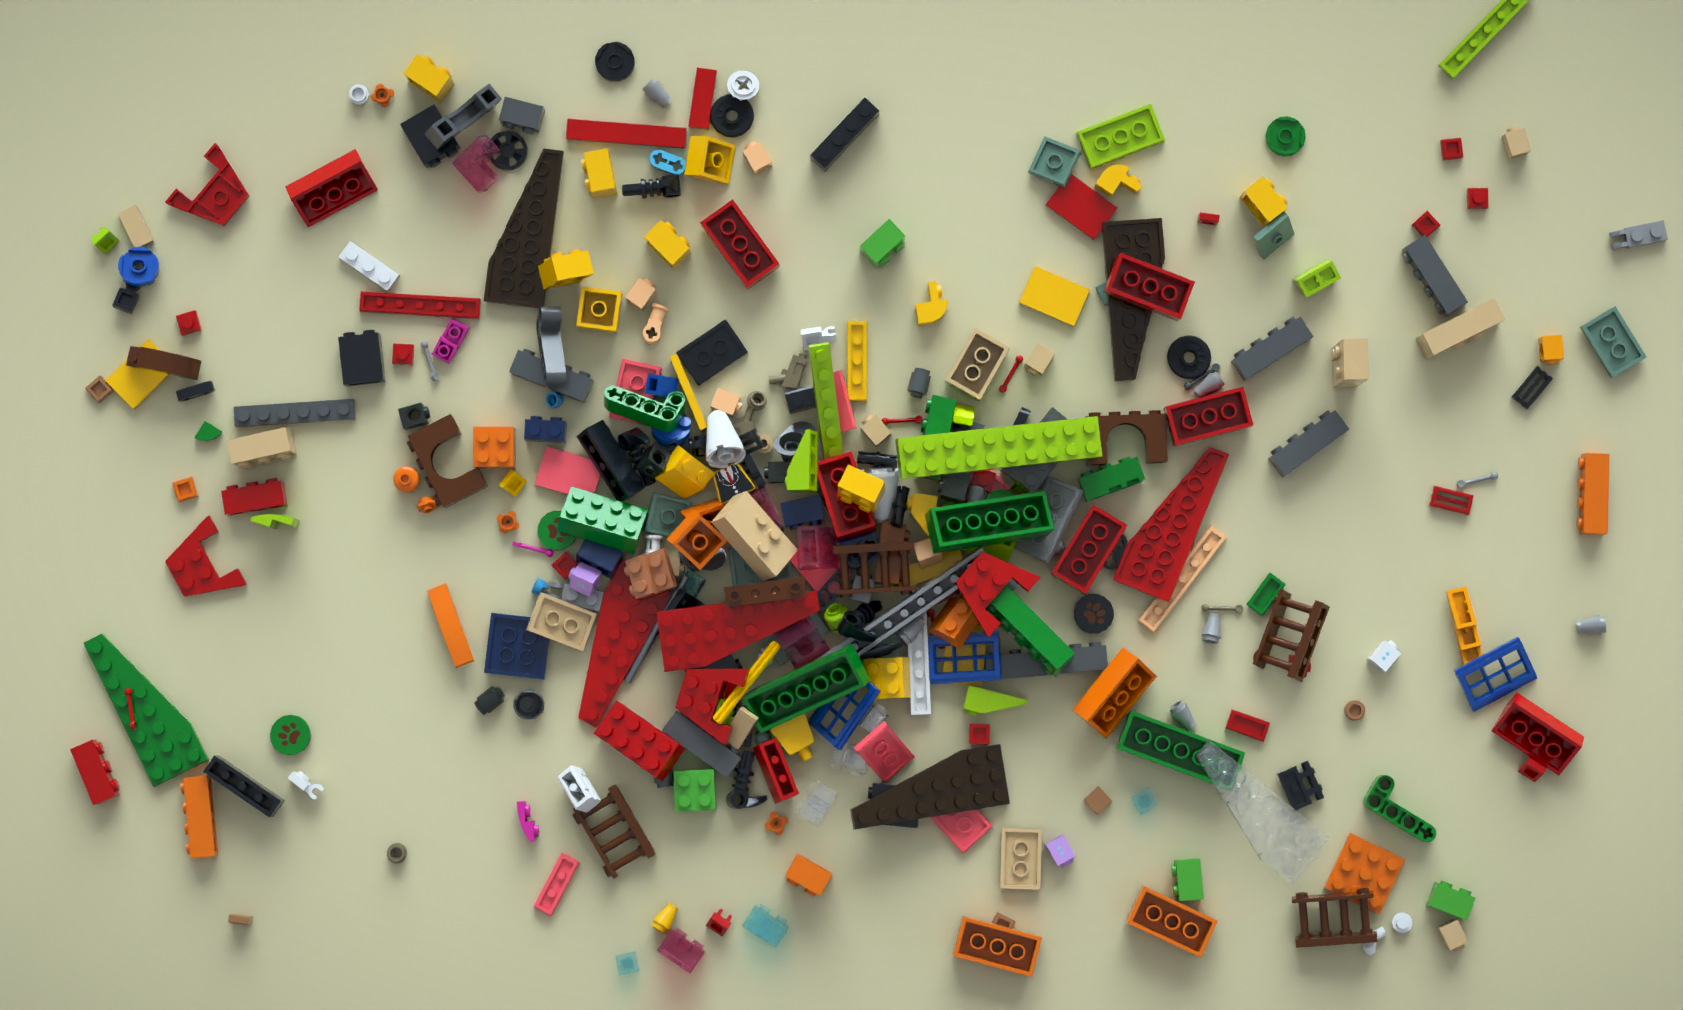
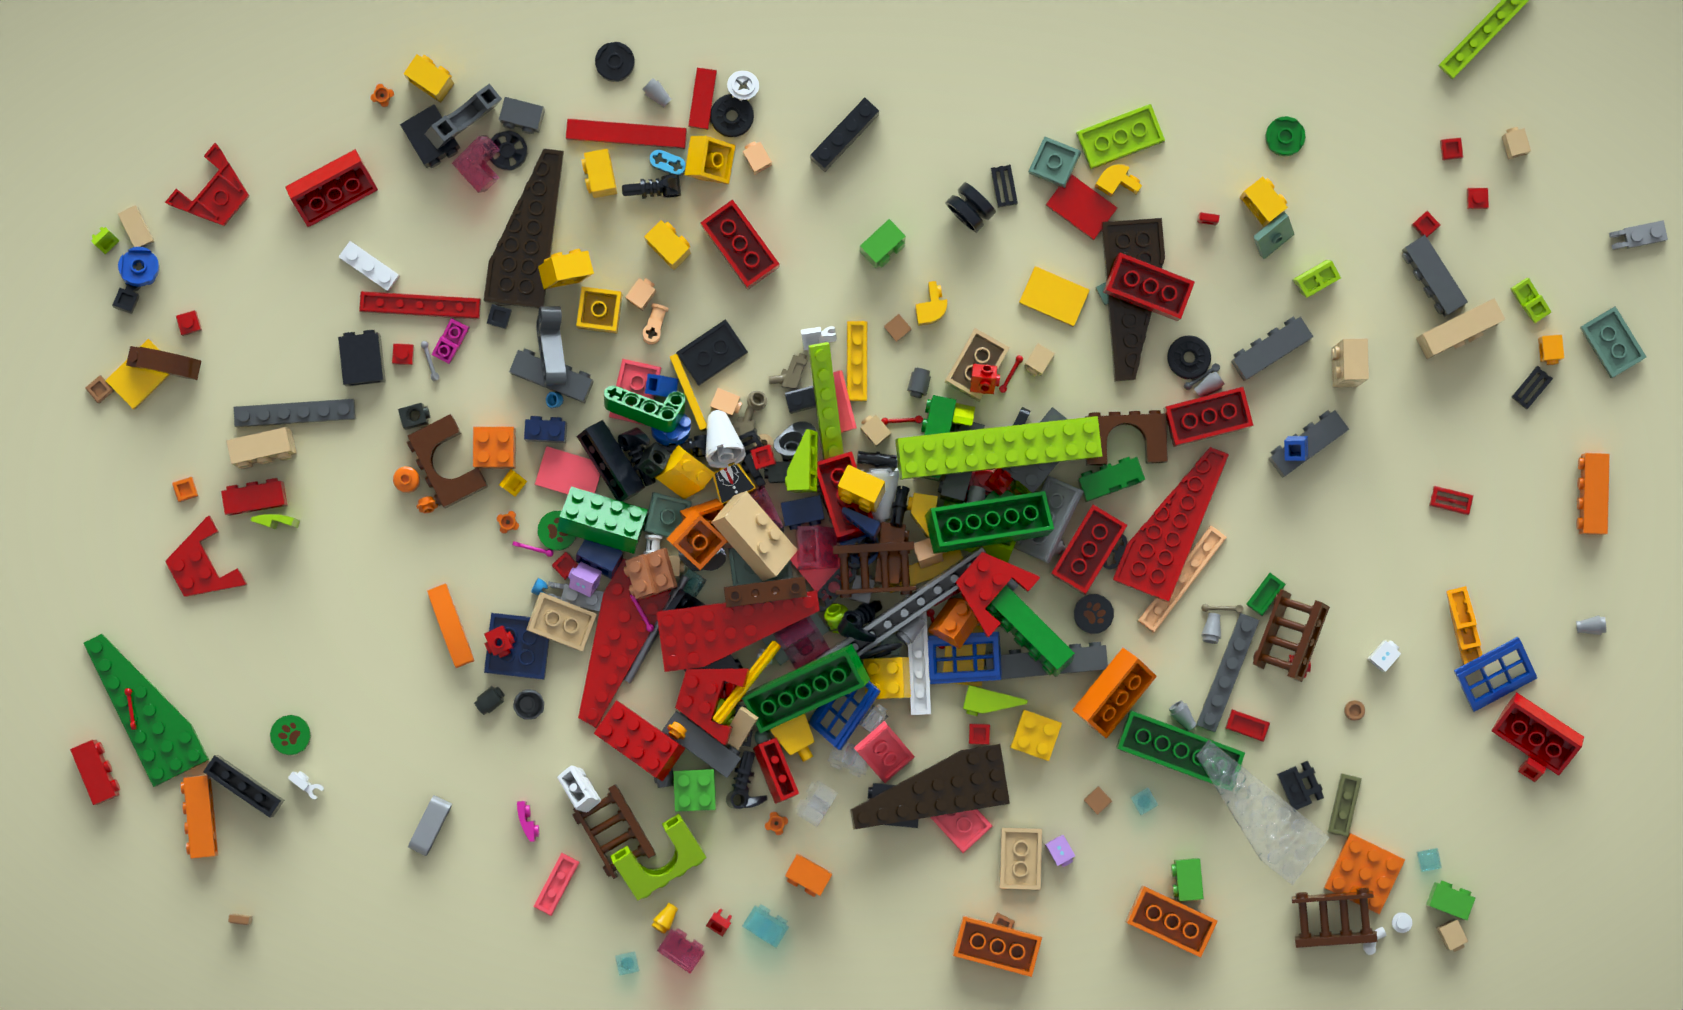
(195, 391): black beam -> none
(207, 432): green tile -> none
(358, 94): white plate -> none
(390, 853): dark tan plate -> none
(430, 825): none -> light grey beam
(492, 638): none -> red brick
(499, 316): none -> black plate
(645, 880): none -> lime arch
(649, 627): none -> dark pink hinge
(676, 730): none -> light orange plate
(763, 457): none -> red tile
(864, 523): none -> dark blue slope
(897, 327): none -> medium nougat tile
(970, 207): none -> black wheel
(984, 379): none -> red brick
(999, 481): none -> red tile
(1001, 169): none -> black tile
(1035, 735): none -> yellow brick
(1227, 672): none -> dark grey plate
(1296, 448): none -> blue brick
(1344, 805): none -> olive tile
(1401, 813): green beam -> none
(1429, 859): none -> clear light blue tile
(1461, 483): light grey hinge -> none
(1530, 300): none -> lime slope

